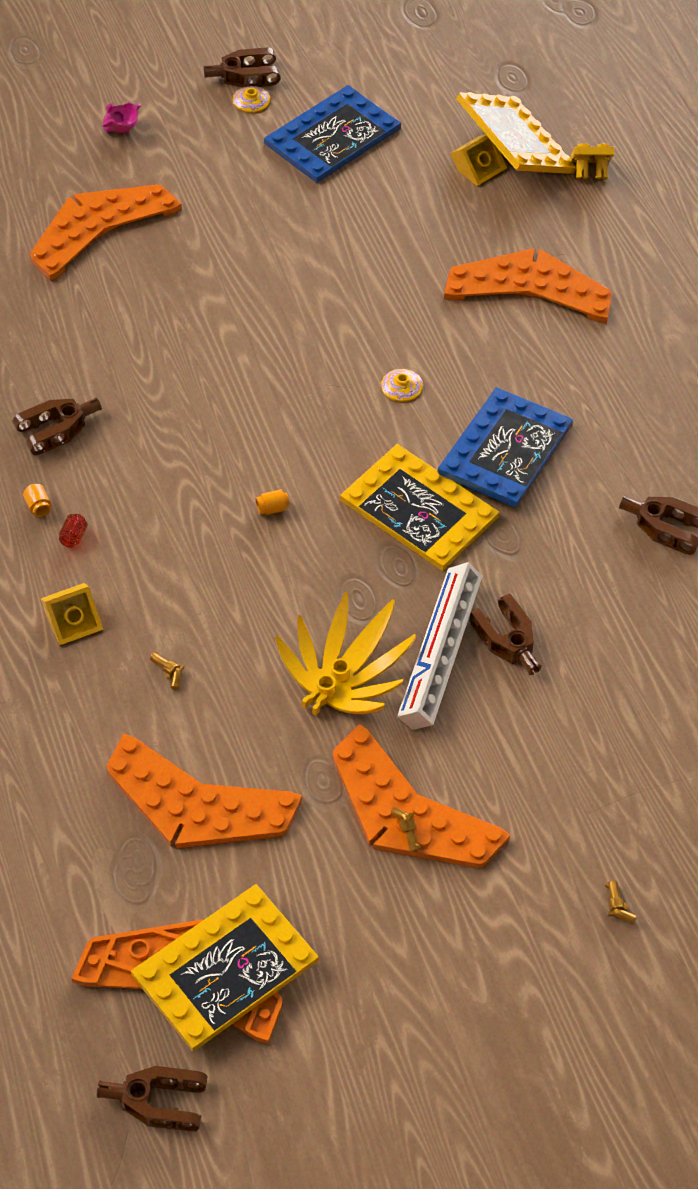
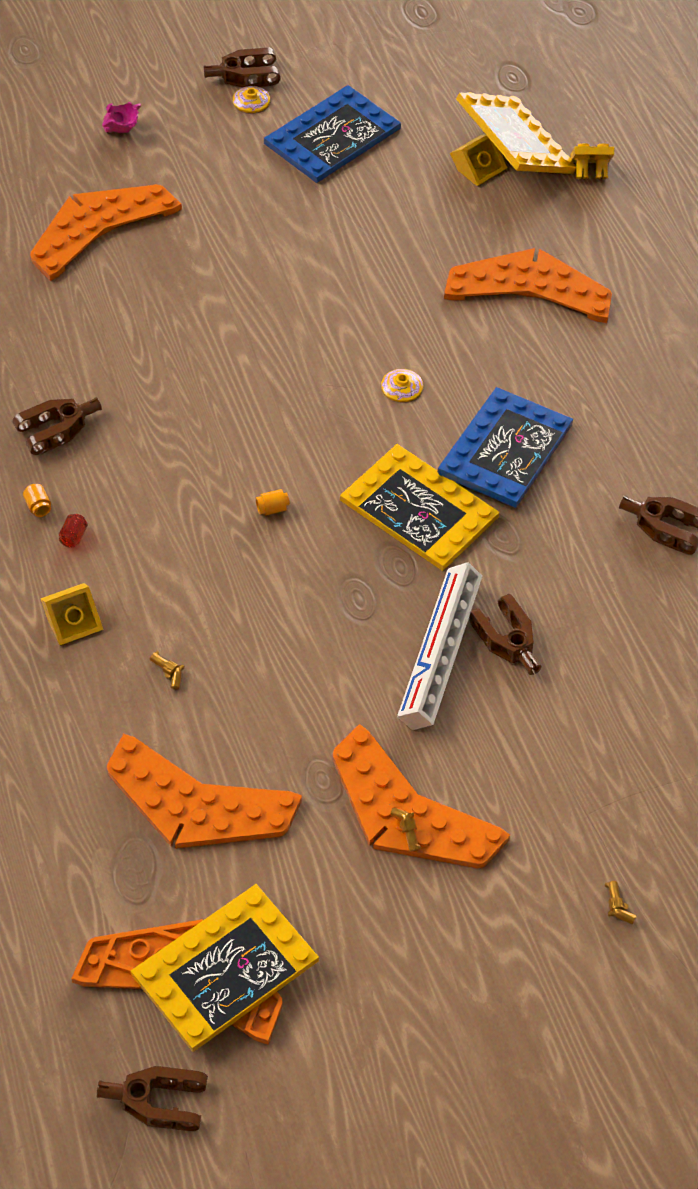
(336, 678): yellow plant -> none

